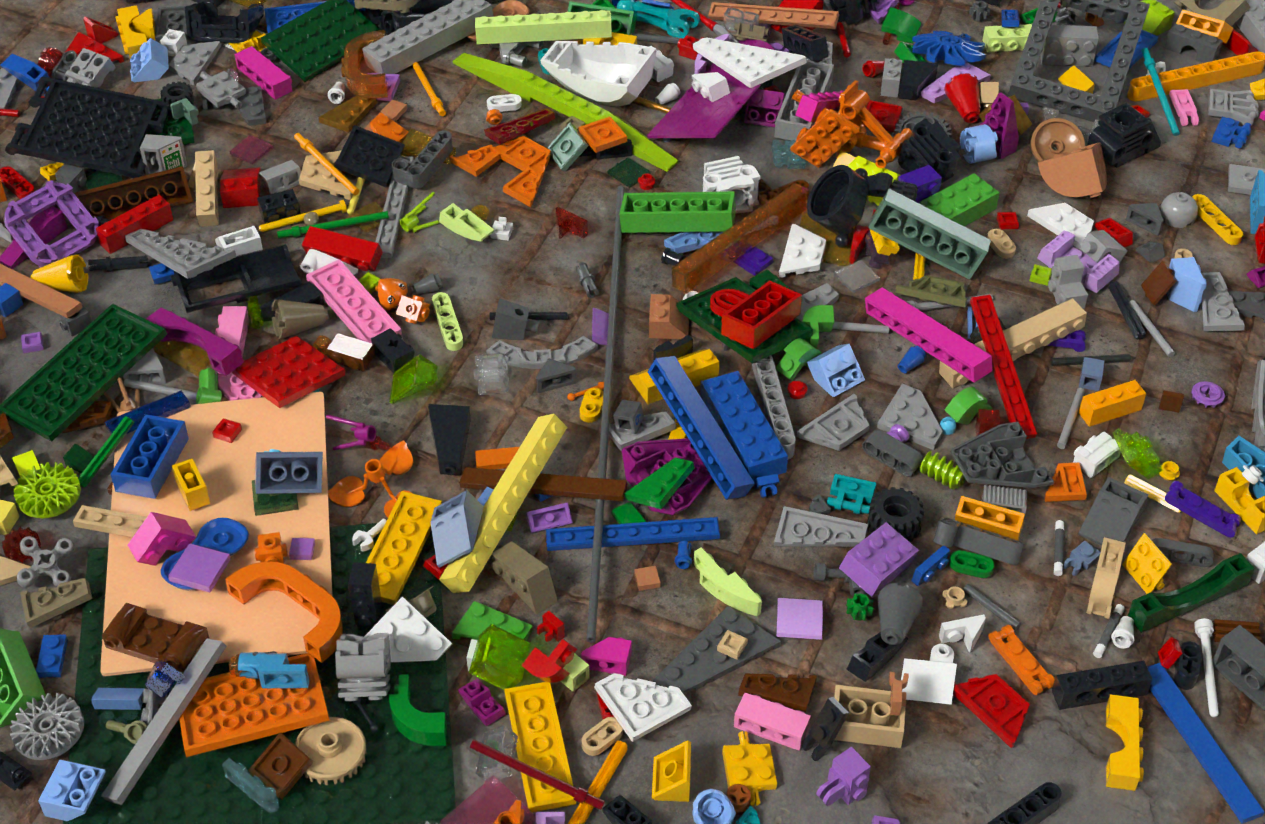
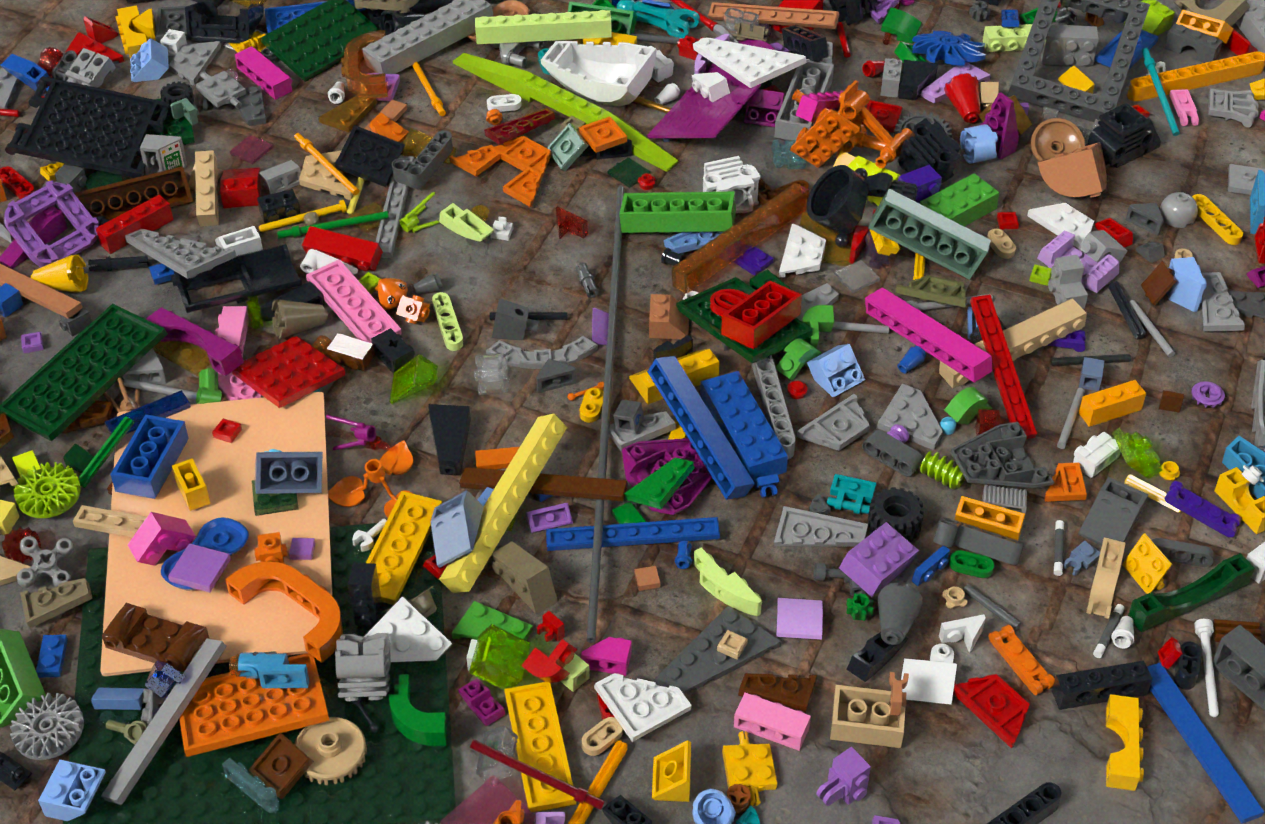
(825, 728): black hinge -> none
(1225, 133): blue plate -> none

